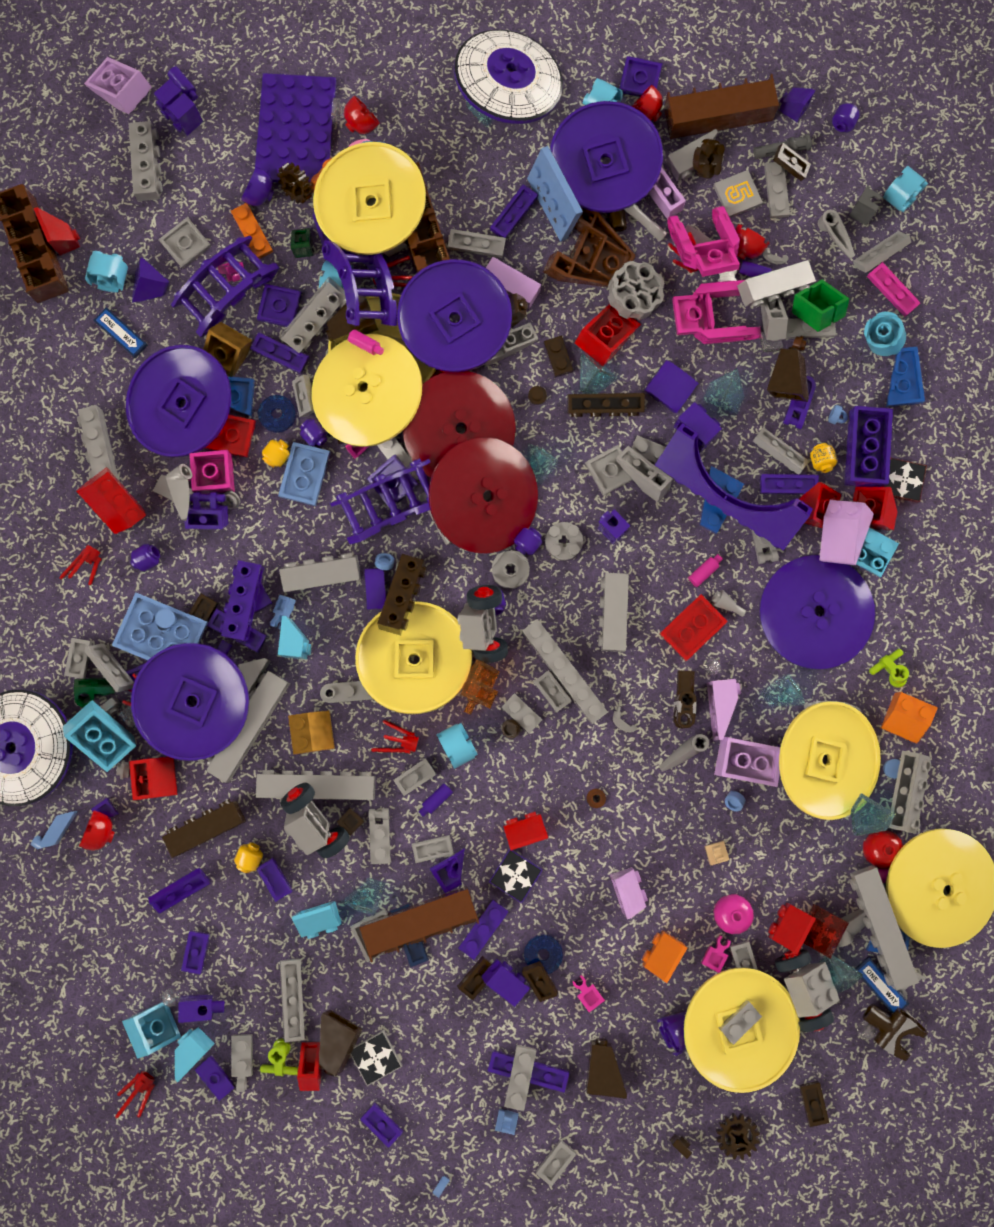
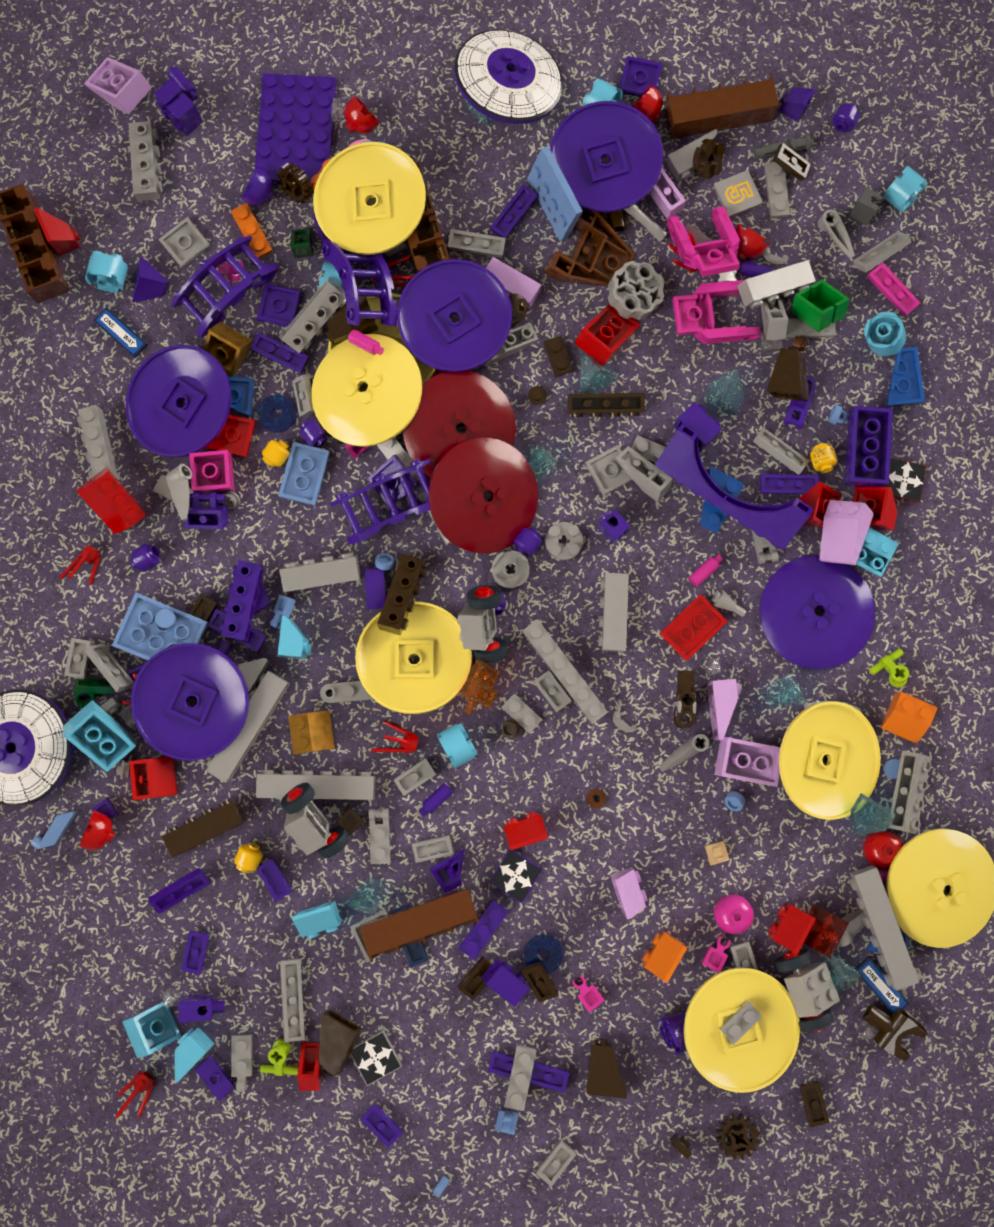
(671, 386): dark purple slope -> none

